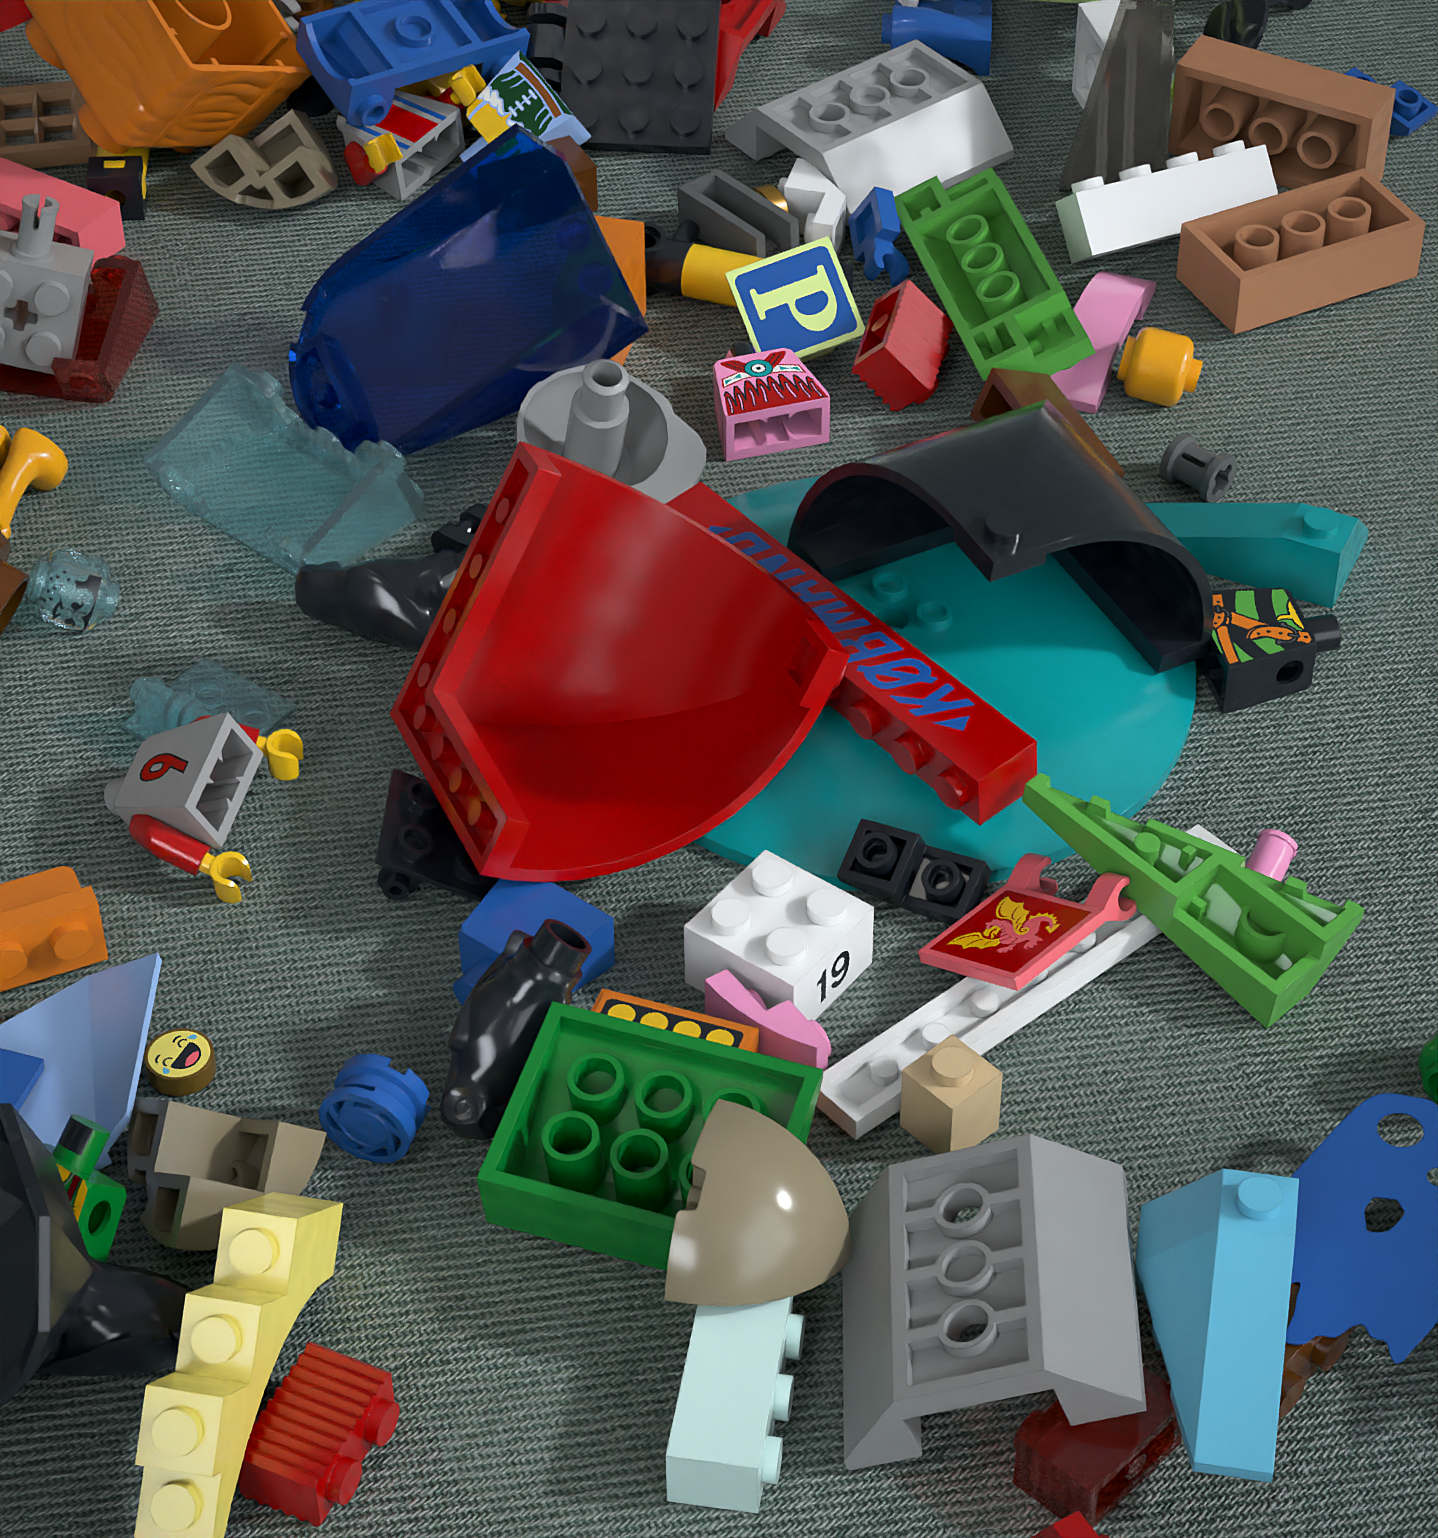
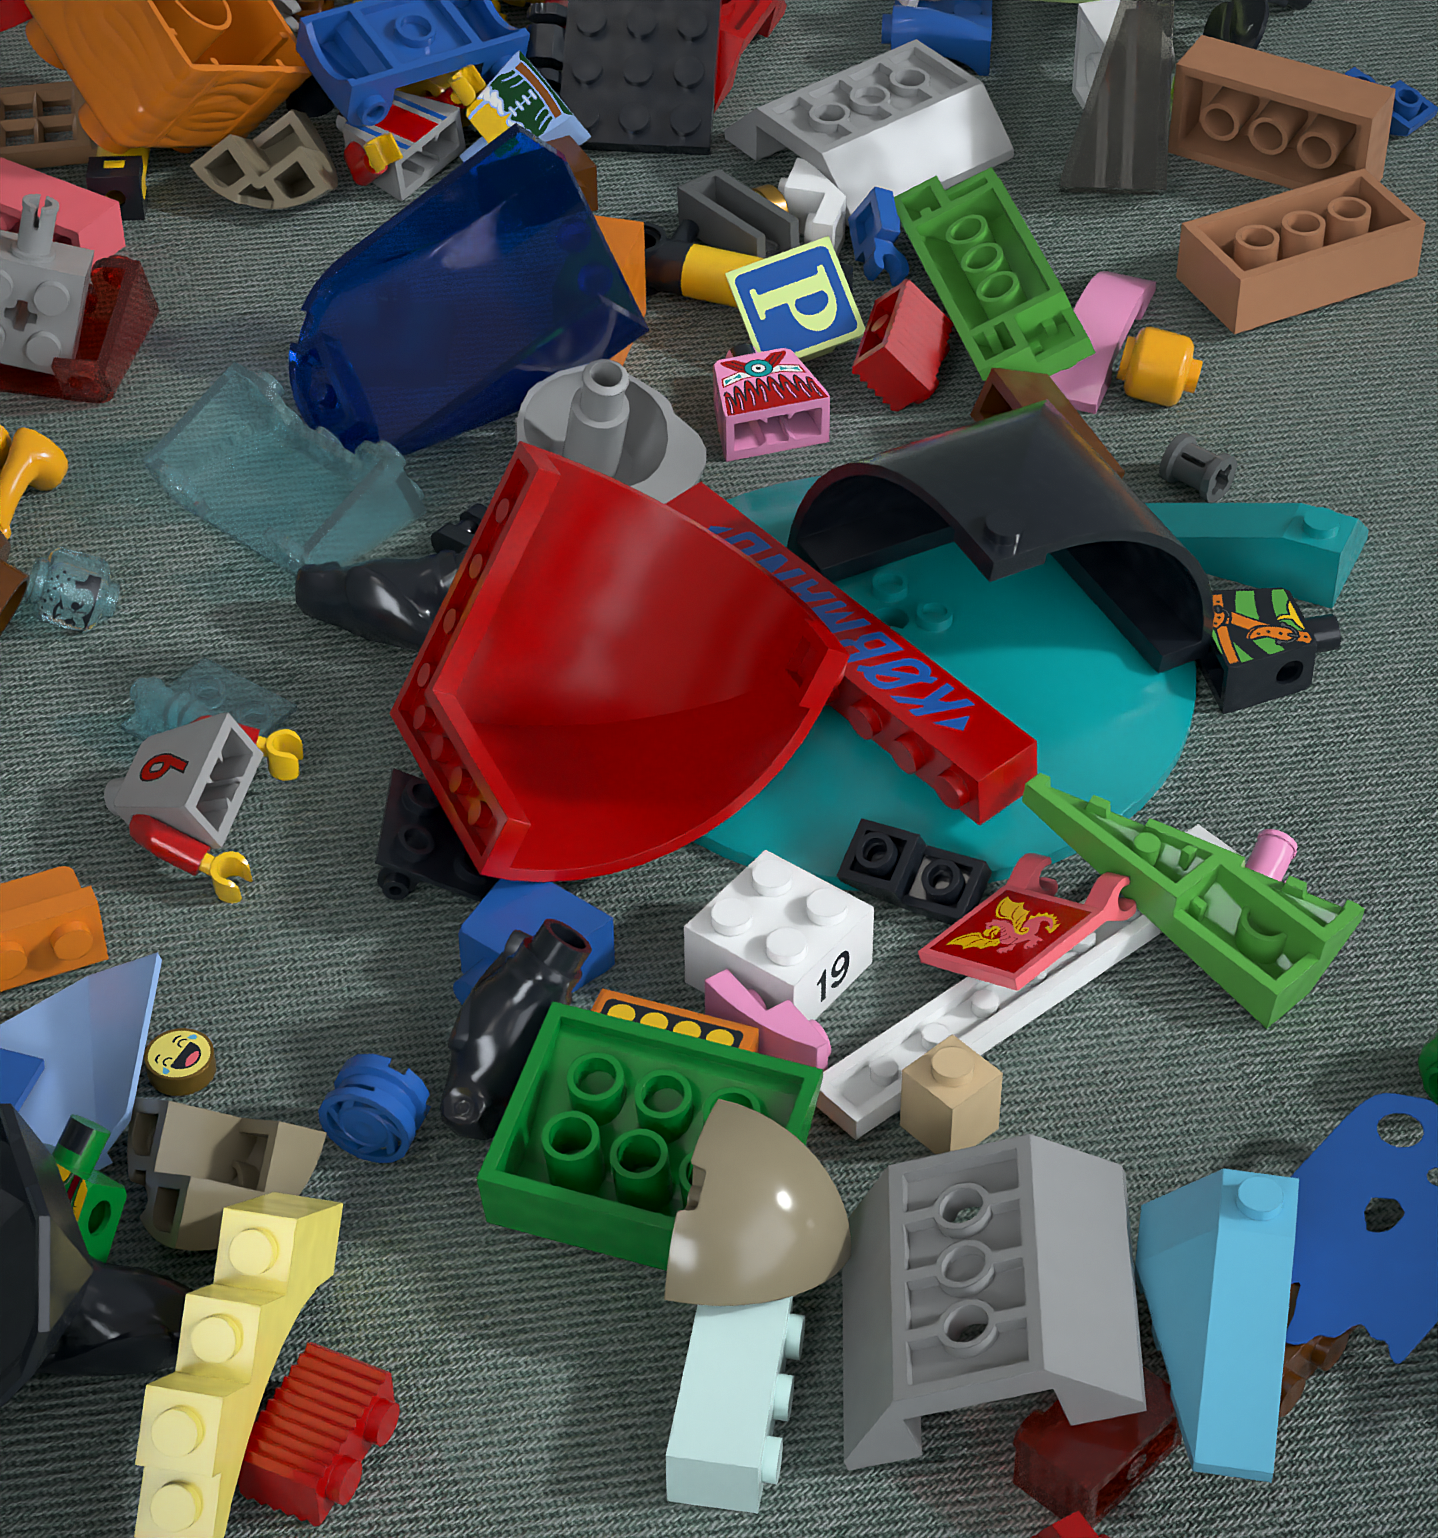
(1154, 205): white brick -> none

